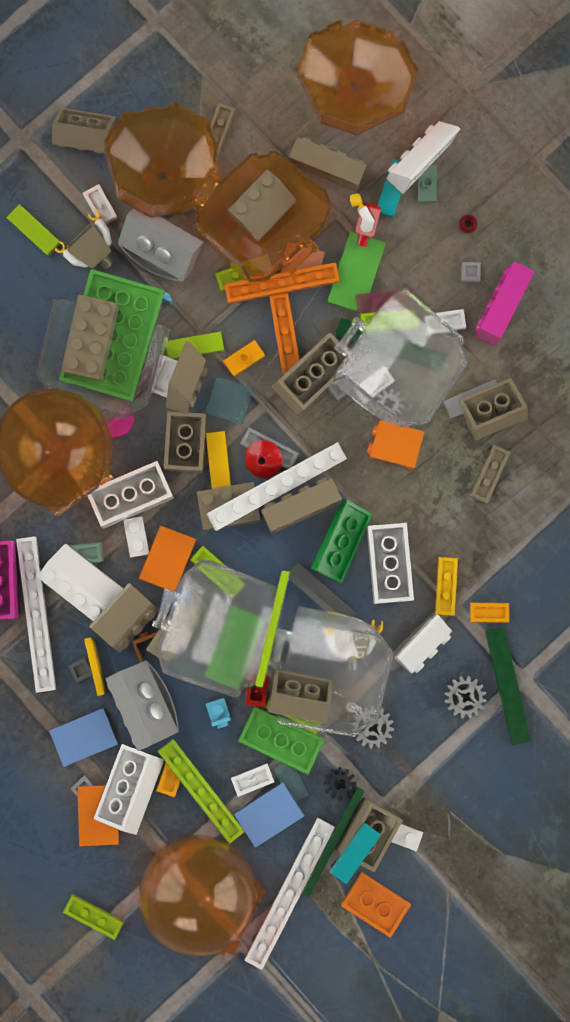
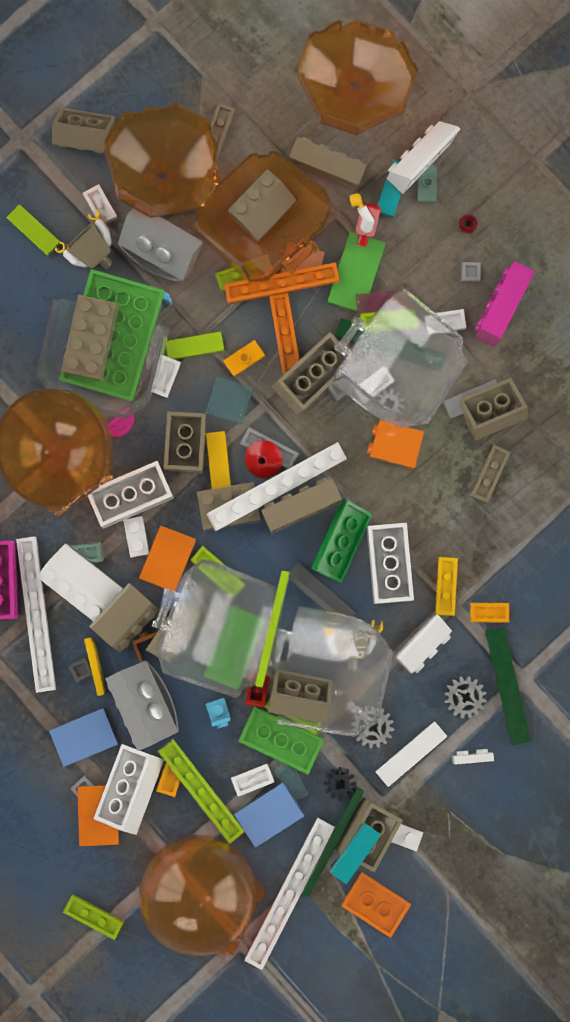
(186, 379): dark tan slope -> none
(411, 753): none -> white tile
(464, 757): none -> white plate

